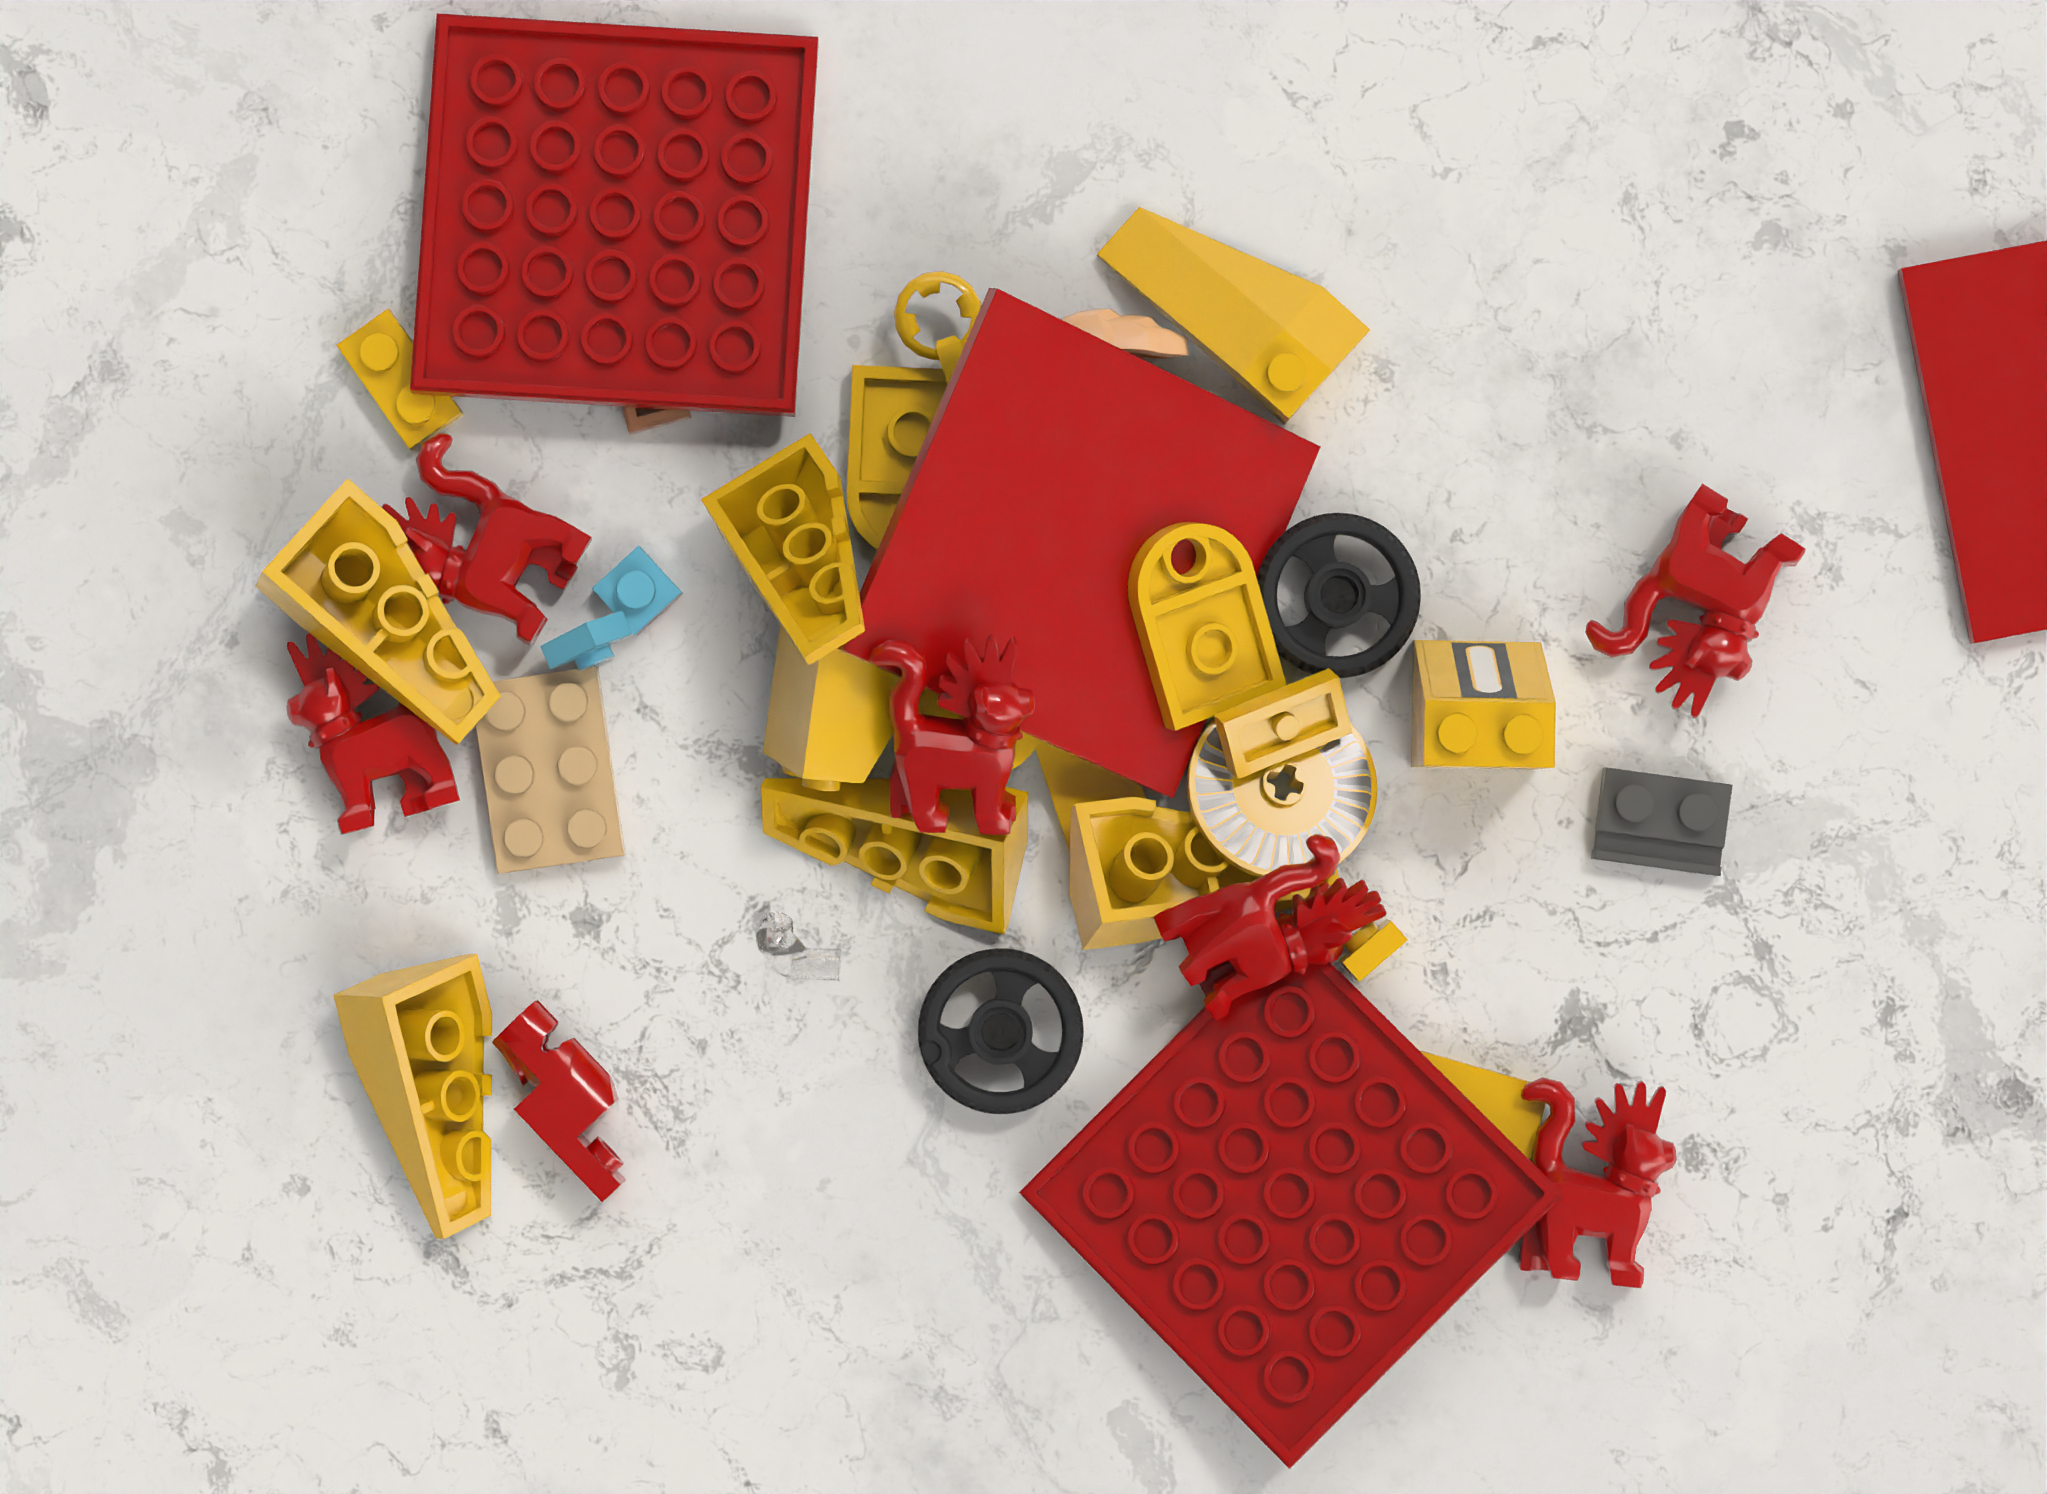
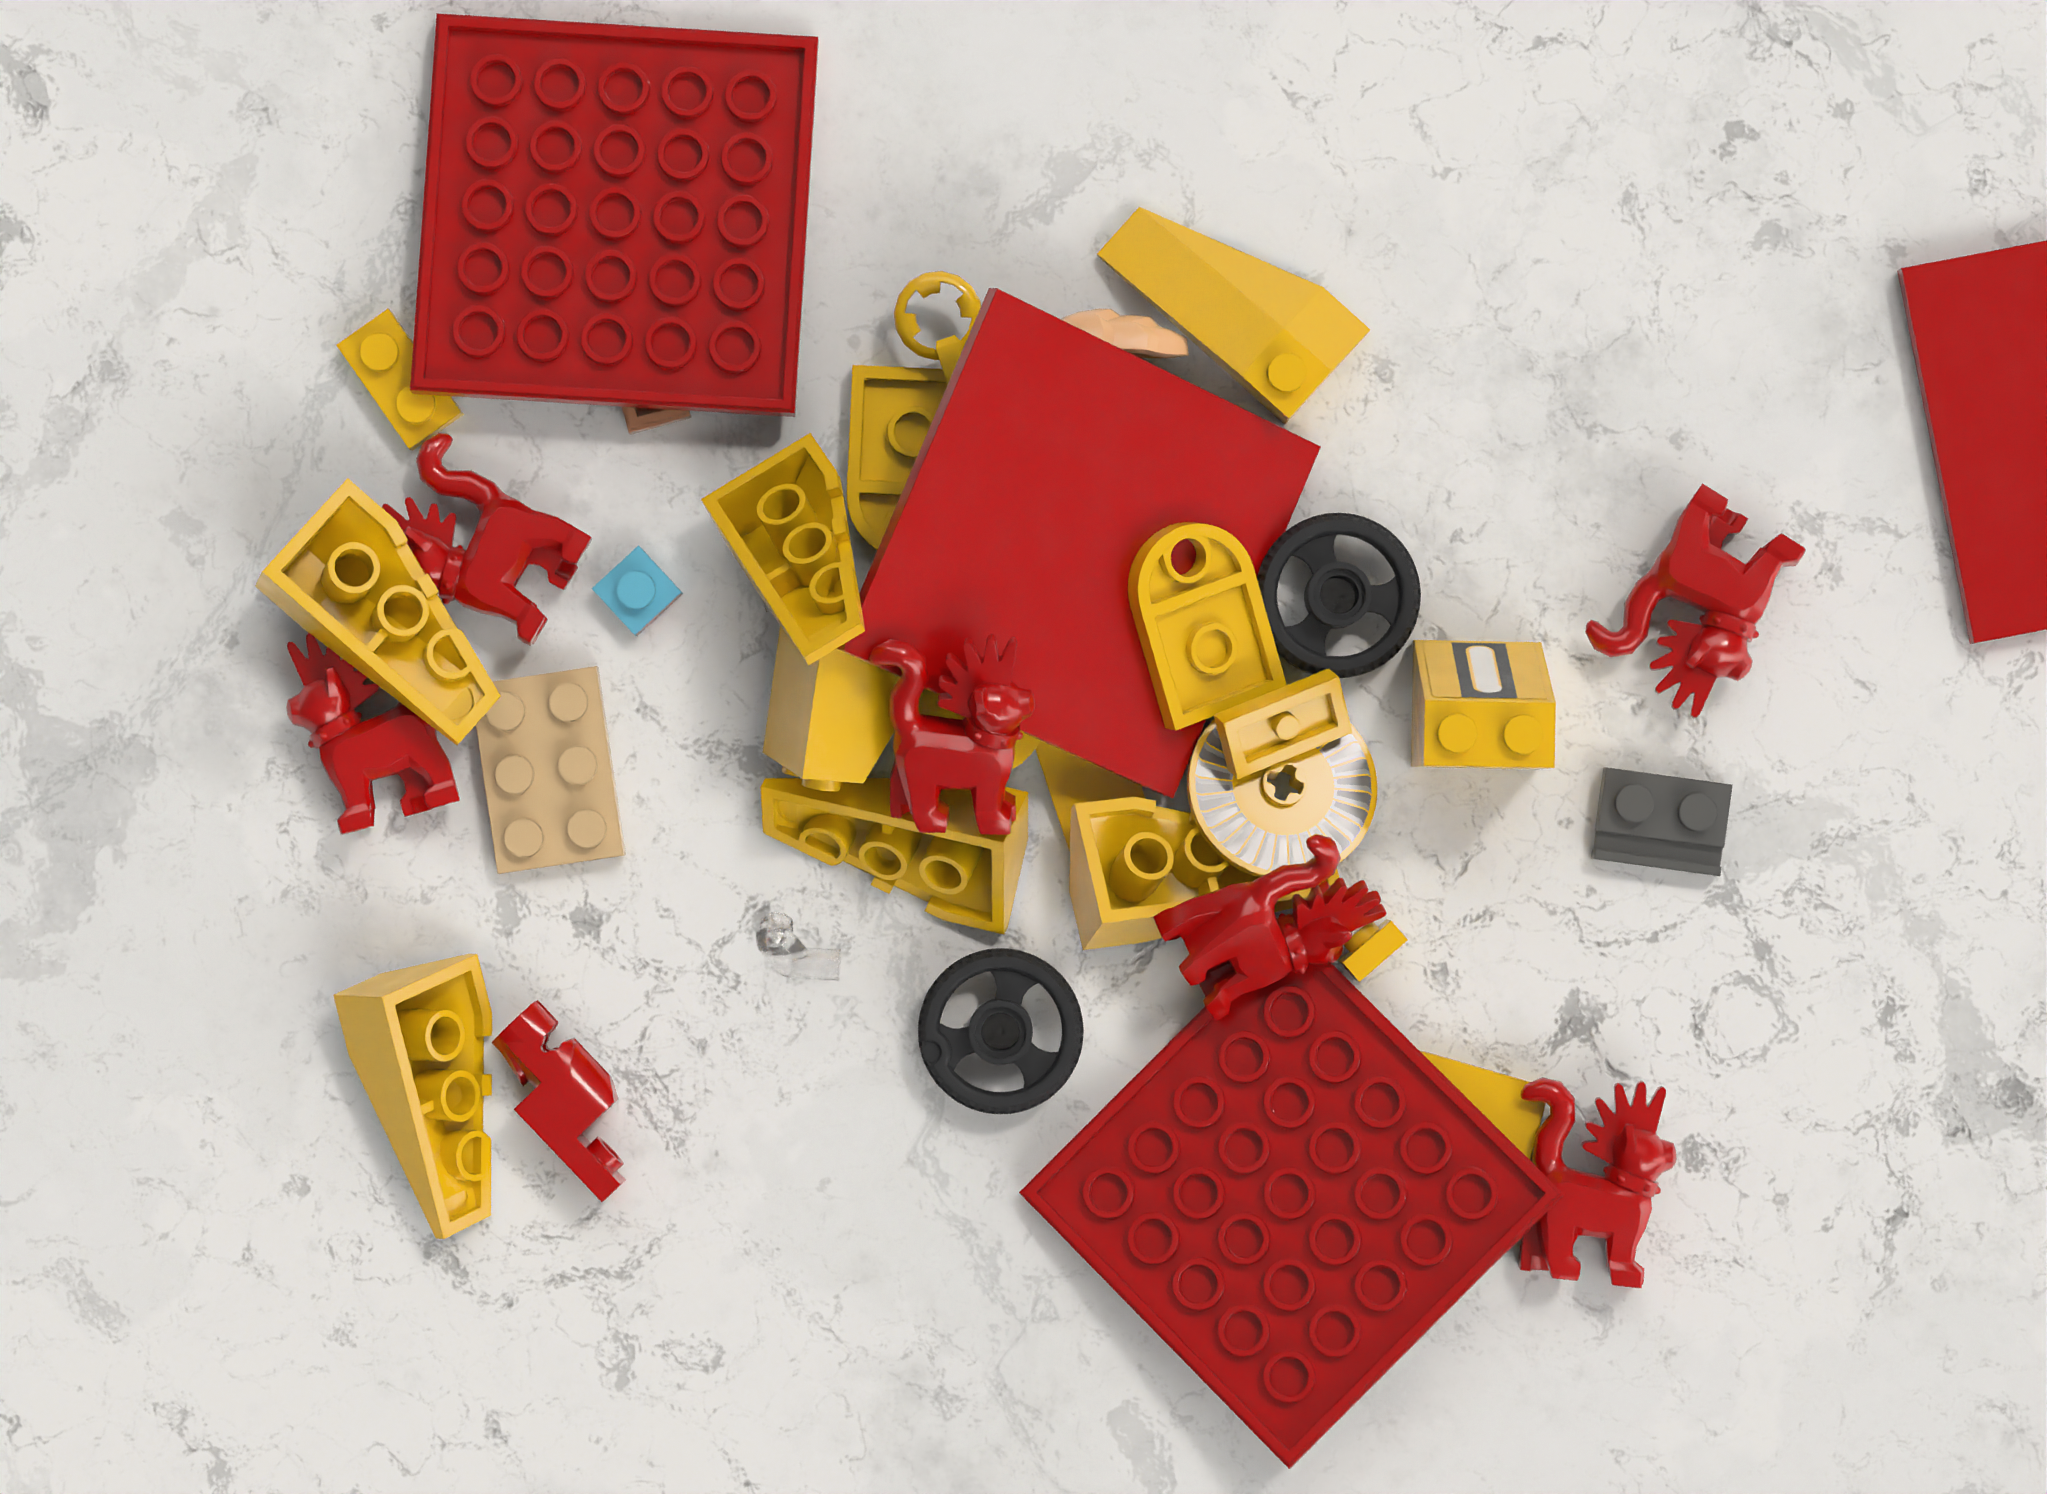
(587, 643): medium azure plate -> none

